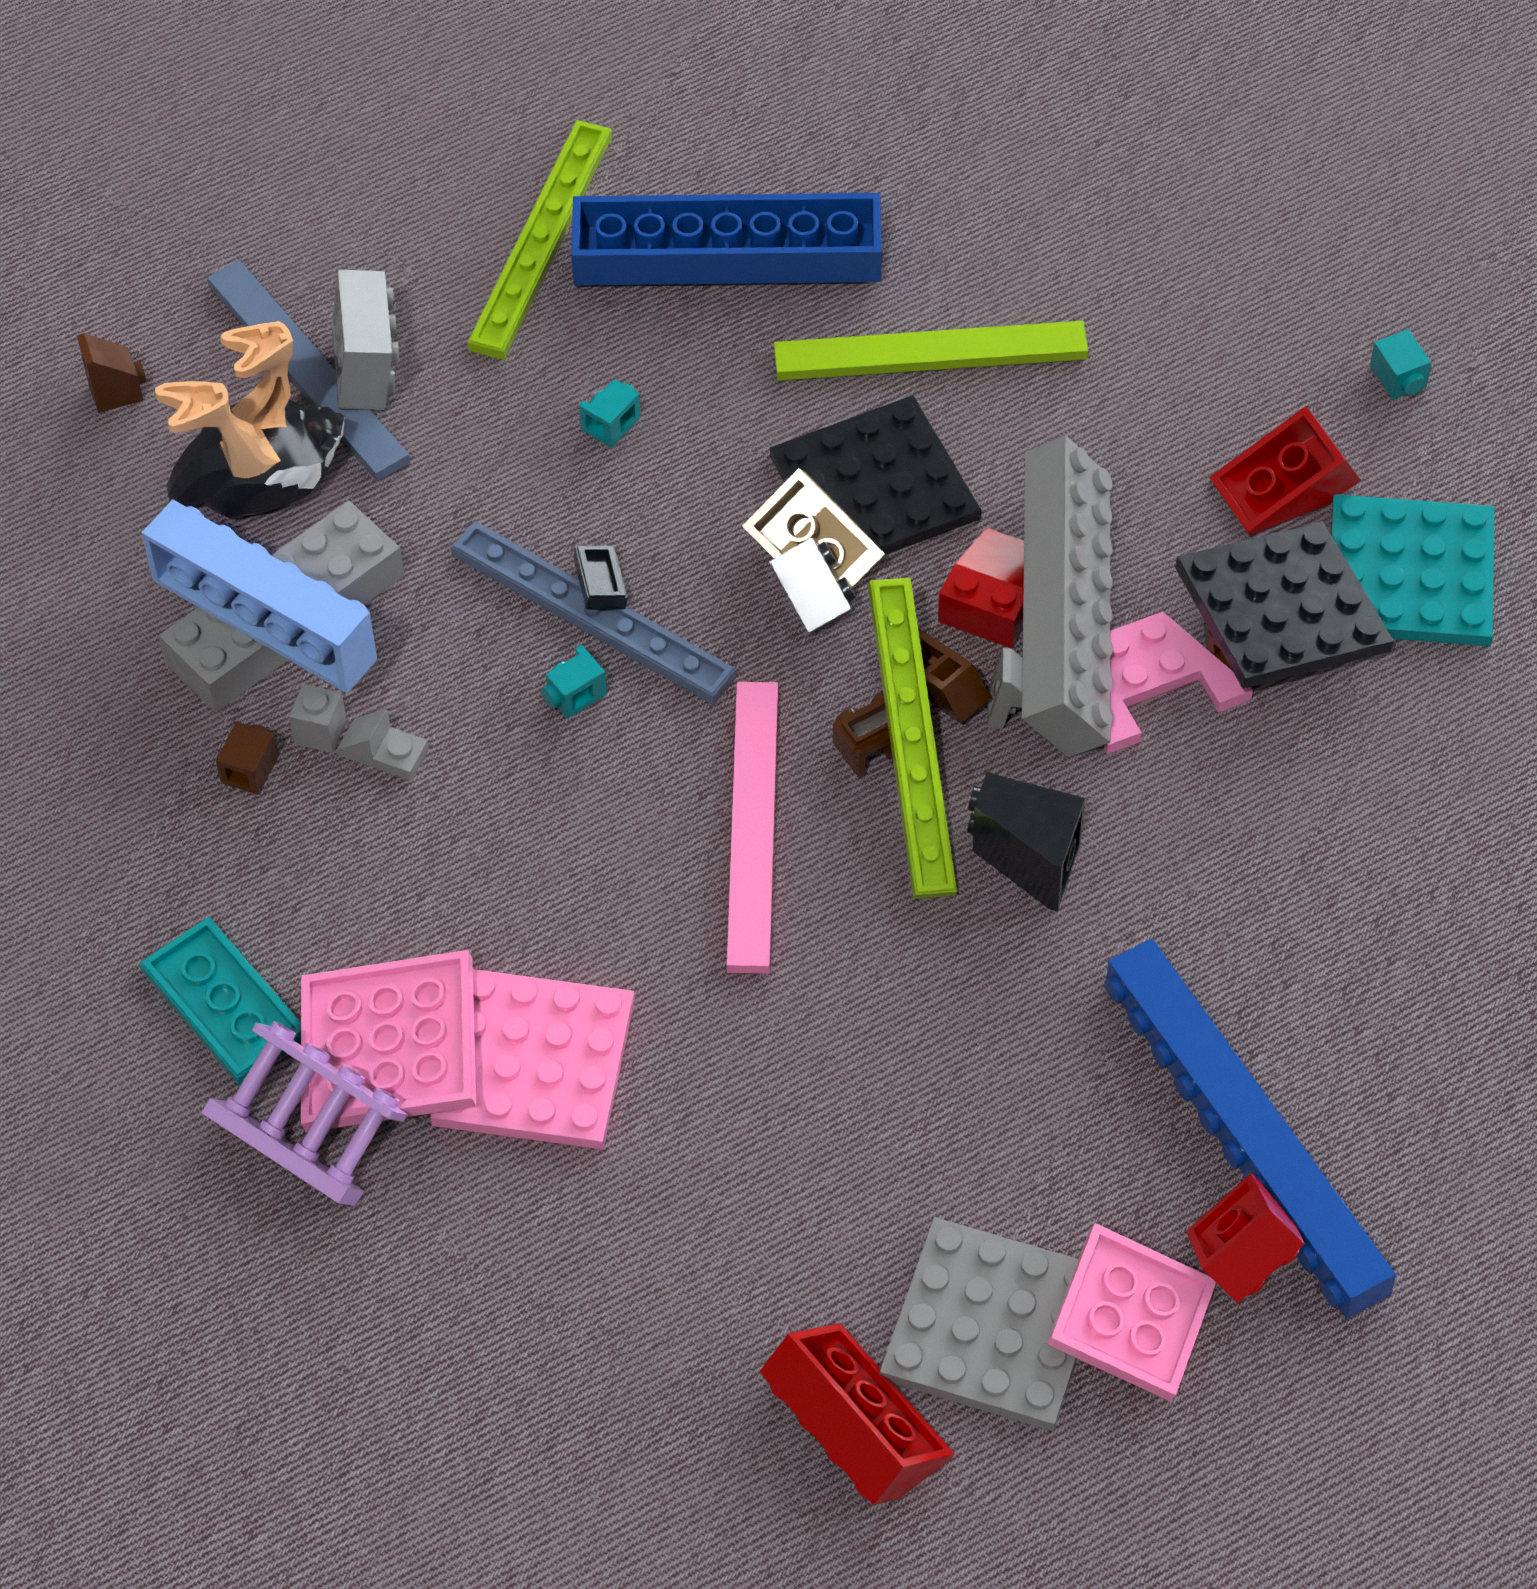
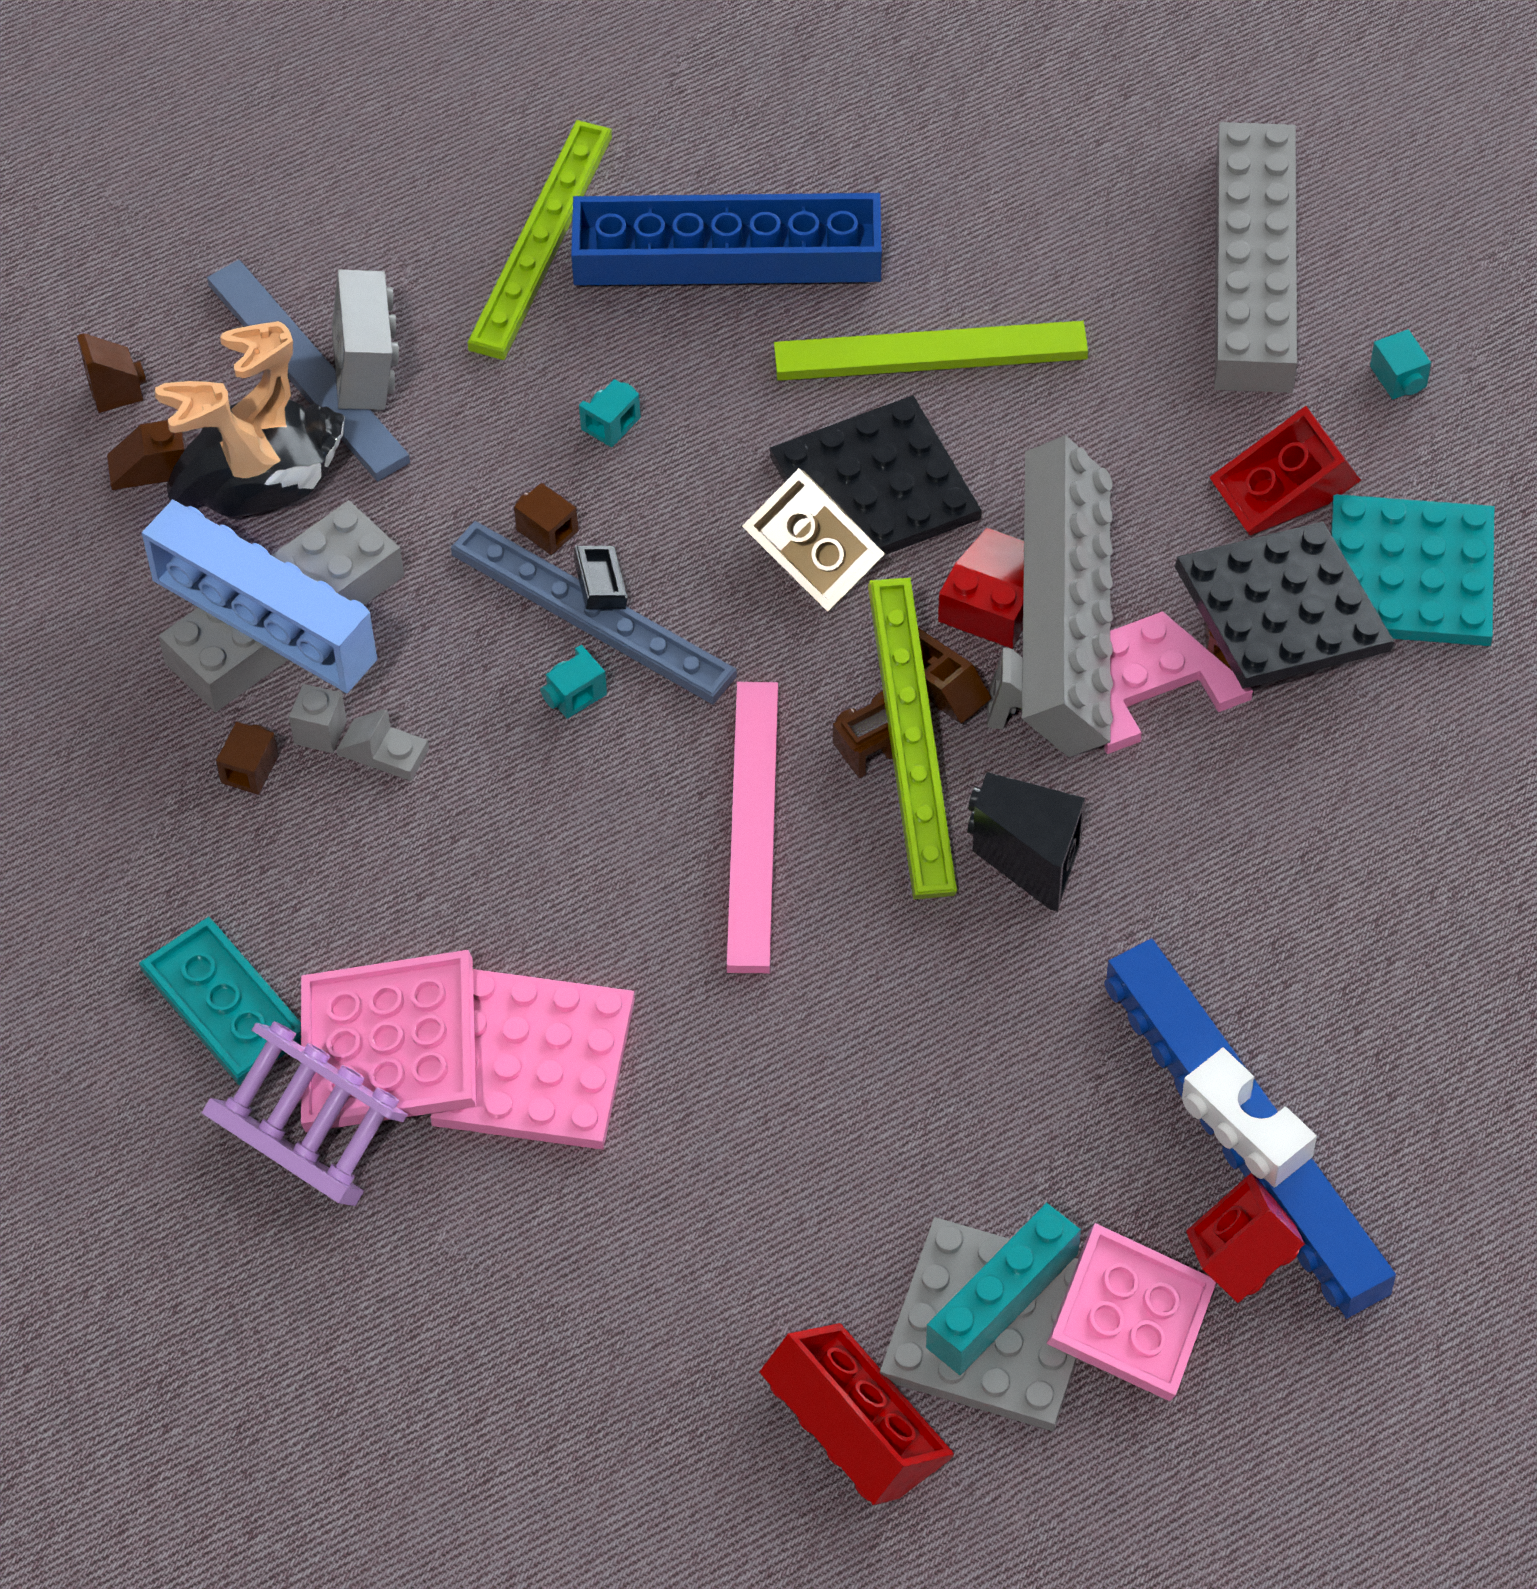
(145, 456): none -> reddish brown slope
(545, 518): none -> reddish brown brick
(813, 584): brick -> none
(1003, 1289): none -> teal brick
(1255, 258): none -> light grey brick
(1269, 1145): none -> white arch

